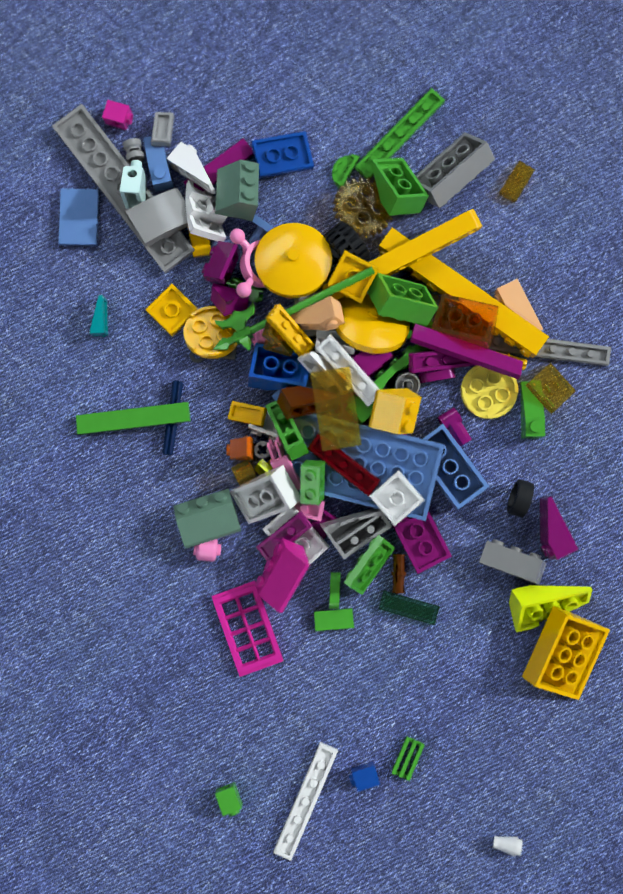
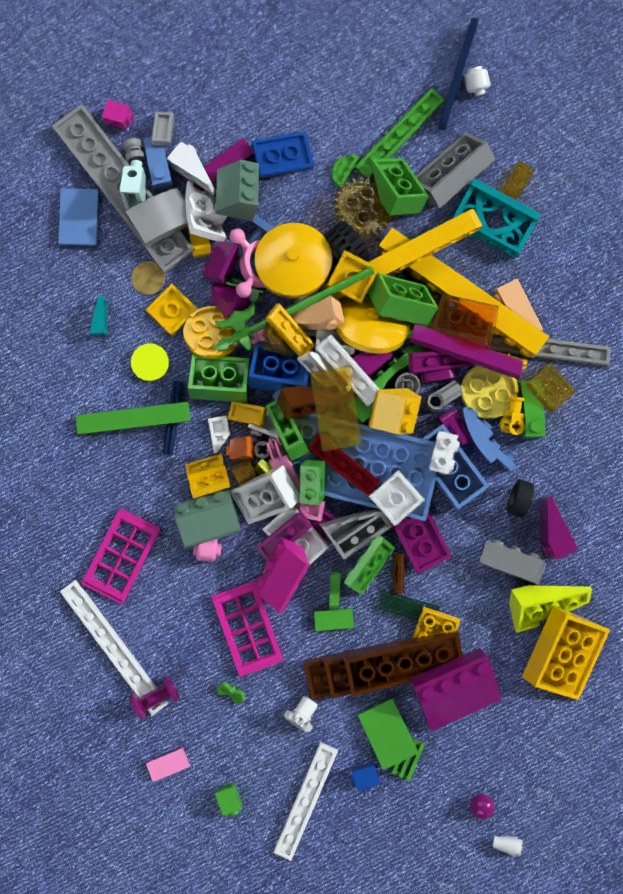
(104, 588): none -> dark pink piece
(110, 642): none -> white tile
(148, 277): none -> pearl gold sticker
(150, 362): none -> neon yellow tile
(155, 697): none -> magenta hose
(167, 764): none -> bright pink tile
(207, 475): none -> yellow slope
(219, 379): none -> bright green slope
(219, 431): none -> white tile
(225, 689): none -> bright green piece
(302, 714): none -> white gear
(379, 665): none -> reddish brown slope
(388, 734): none -> bright green tile
(435, 622): none -> yellow tile
(443, 453): none -> white bracket
(444, 396): none -> light grey piece
(456, 689): none -> magenta slope
(458, 73): none -> dark blue tile
(477, 80): none -> white head
(480, 434): none -> medium blue slope
(482, 806): none -> magenta piece
(513, 416): none -> yellow connector
(520, 211): none -> teal fence

